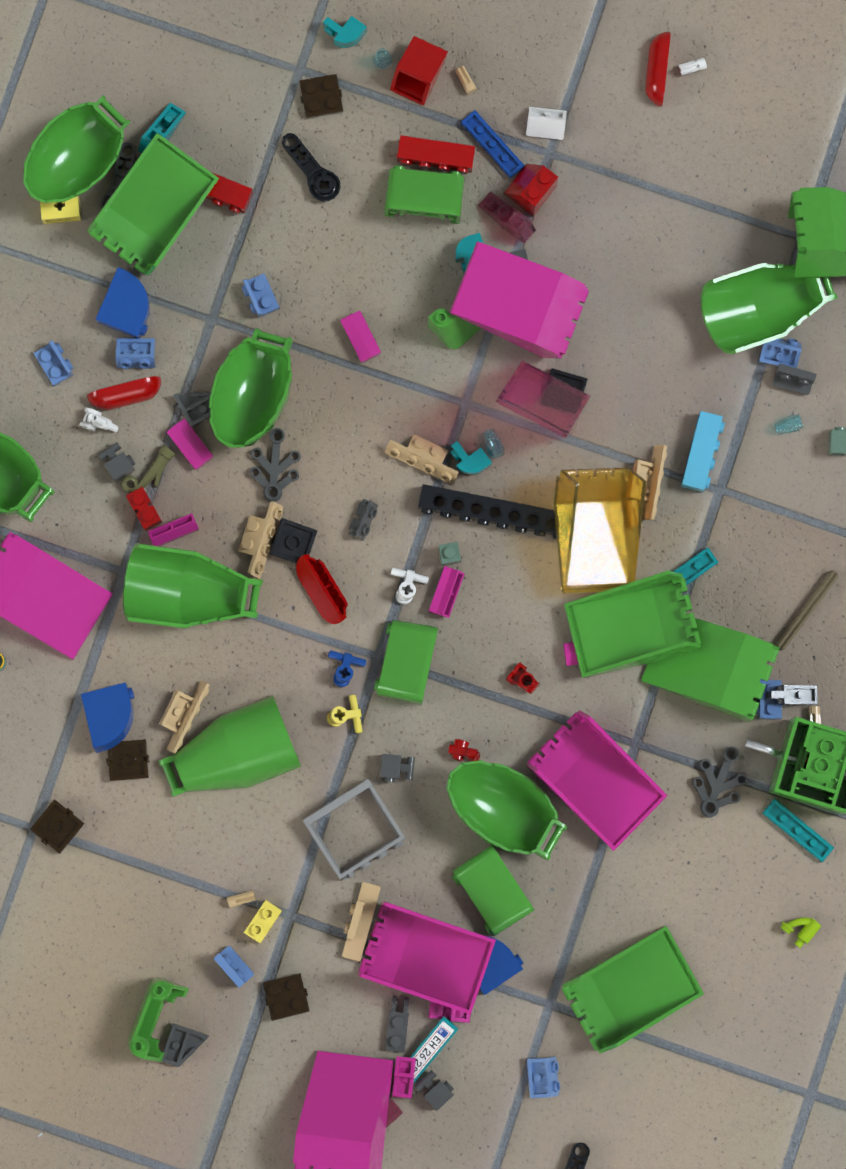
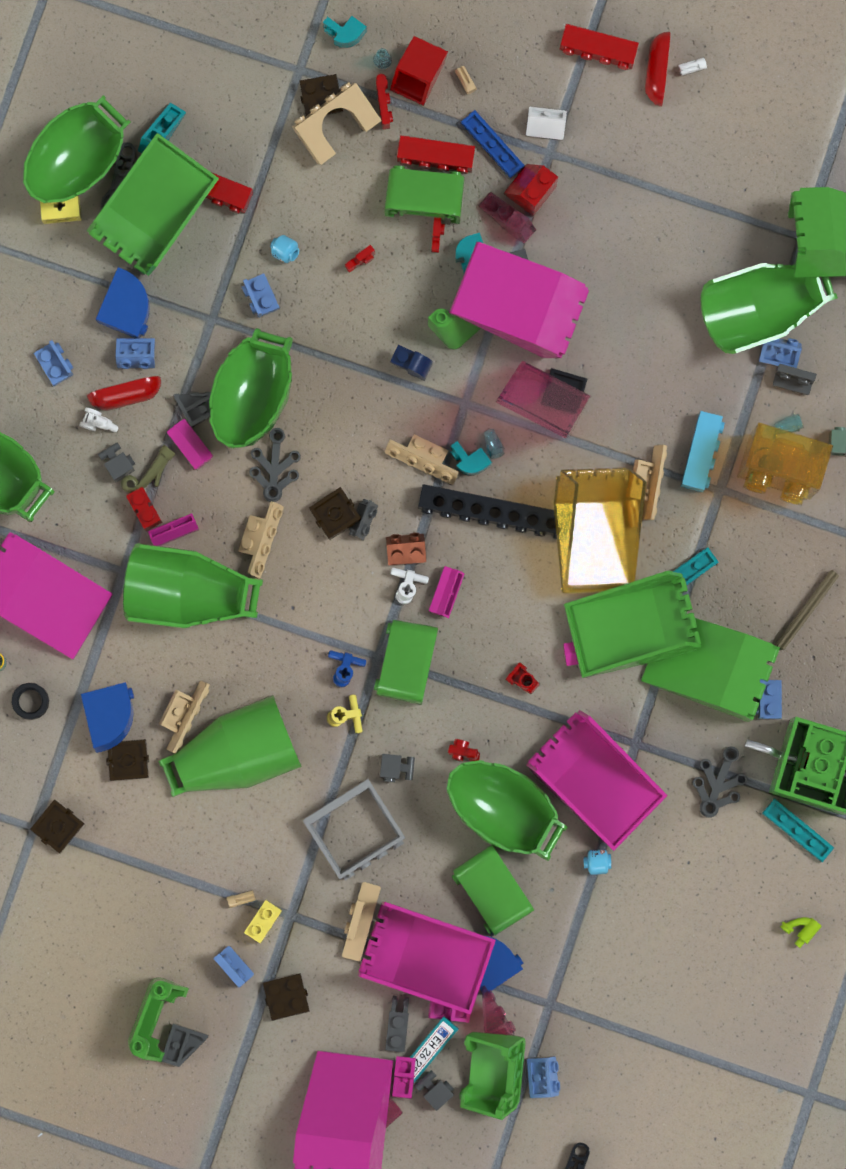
(21, 689): none -> black tyre
(284, 249): none -> medium azure head
(292, 541): black tile -> none
(310, 127): none -> tan arch
(313, 171): black beam -> none
(321, 589): red brick -> none
(335, 513): none -> dark brown plate
(360, 336): dark pink piece -> none
(364, 256): none -> red plate
(383, 100): none -> red hinge
(406, 549): none -> copper bracket
(413, 362): none -> dark blue brick
(438, 229): none -> red plate
(449, 554): sand green brick -> none
(494, 1015): none -> clear pink slope
(494, 1074): none -> bright green windscreen
(597, 862): none -> medium azure head
(598, 46): none -> red brick
(632, 990): bright green windscreen -> none
(784, 463): none -> clear yellow brick
(794, 694): hinge -> none
(814, 714): tan piece -> none

